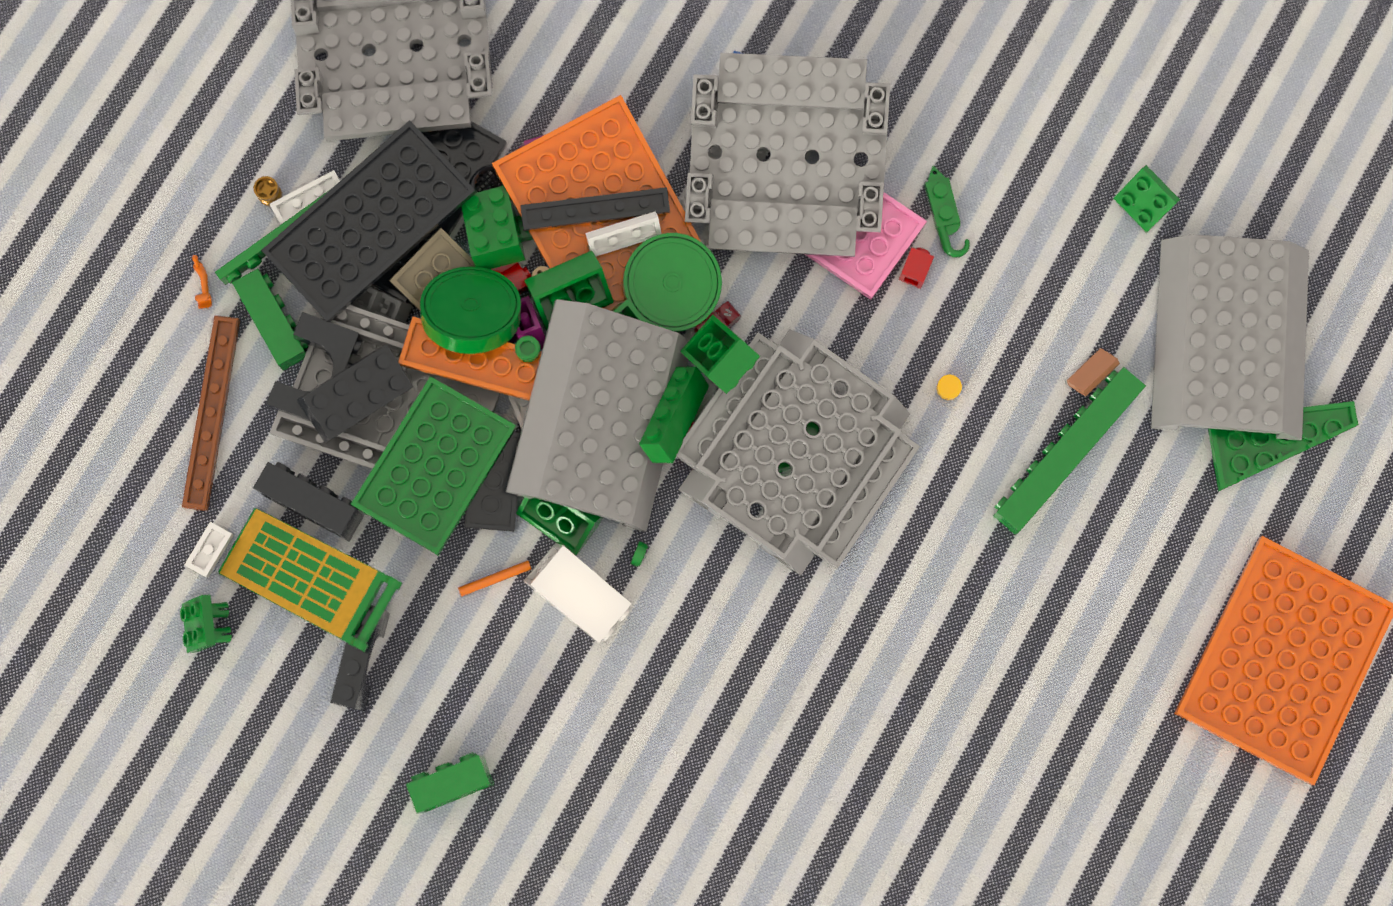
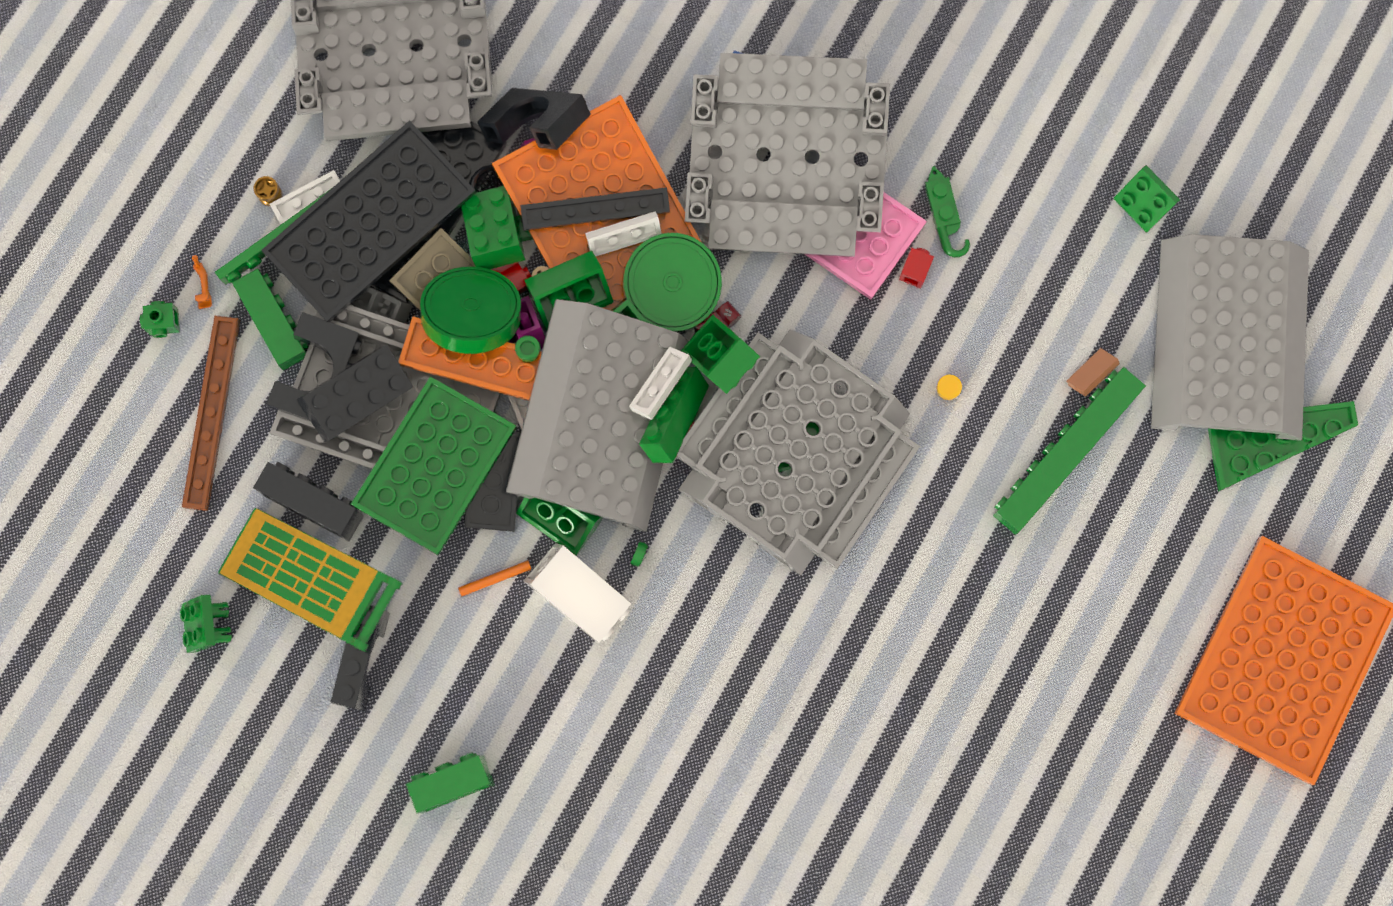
(160, 319): none -> green brick
(209, 549): white plate -> none
(556, 112): none -> black arch
(660, 383): none -> white plate

